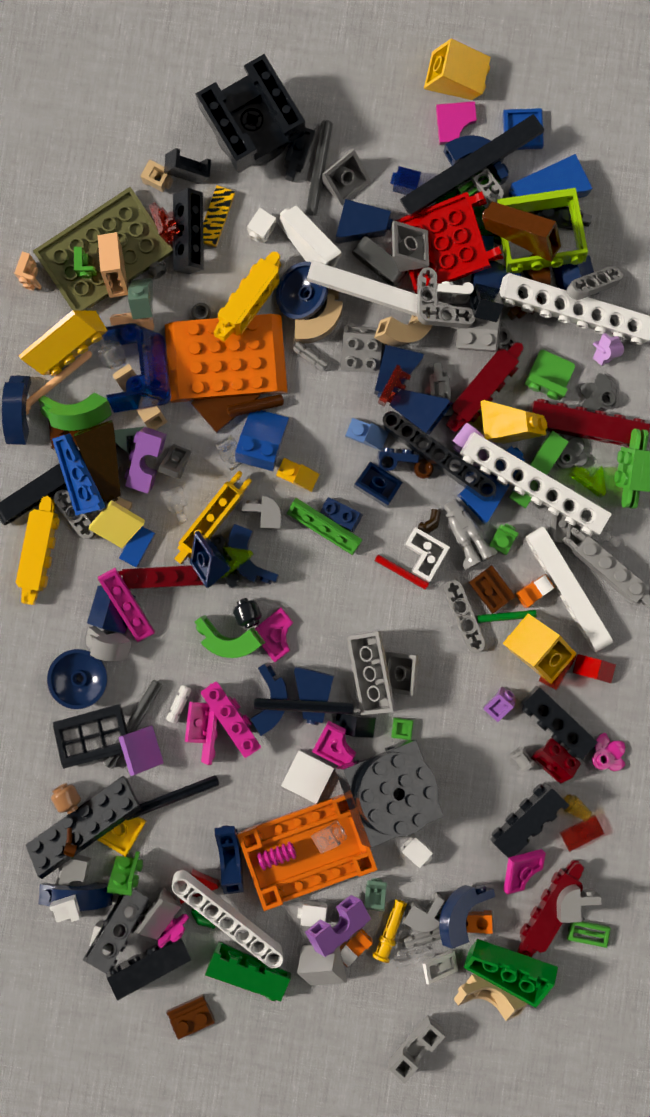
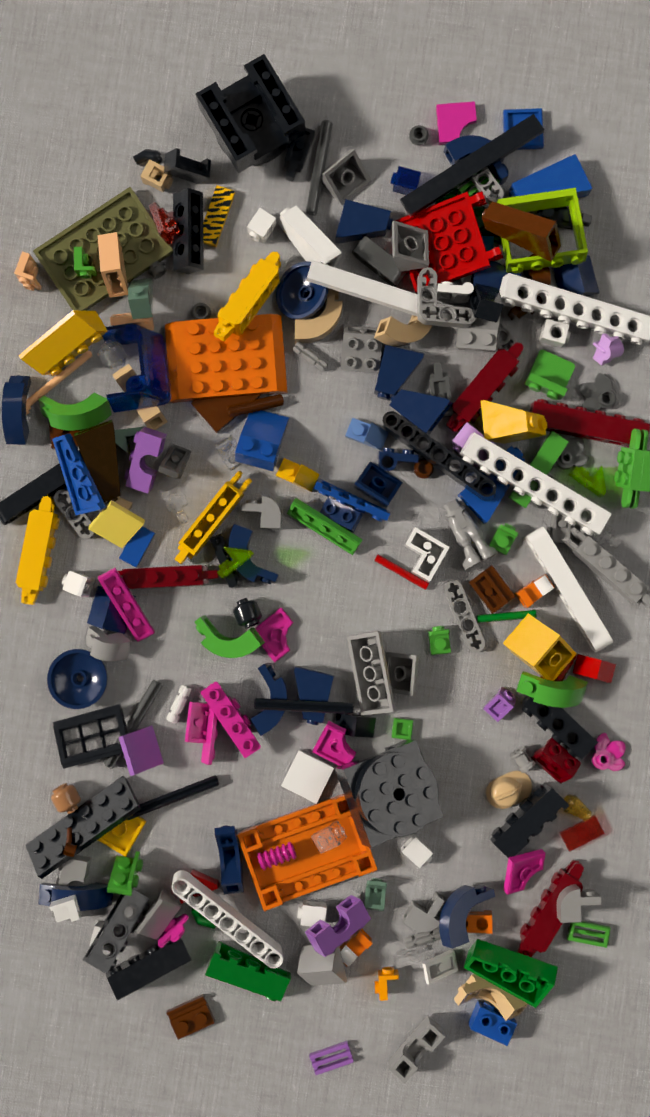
(78, 584): none -> white slope
(147, 154): none -> black arm
(207, 560): dark blue slope -> none
(325, 1068): none -> medium lavender tile
(348, 498): none -> blue wing
(385, 974): none -> light orange bracket
(388, 393): clear red plate -> none
(388, 940): yellow pin -> none
(418, 130): none -> dark grey plate
(432, 523): dark brown arm -> none
(439, 640): none -> bright green bracket
(457, 70): yellow slope -> none
(490, 1023): none -> blue brick
(508, 789): none -> tan piece
(546, 335): none -> white brick
(553, 693): none -> bright green arch
(598, 282): light grey beam -> none

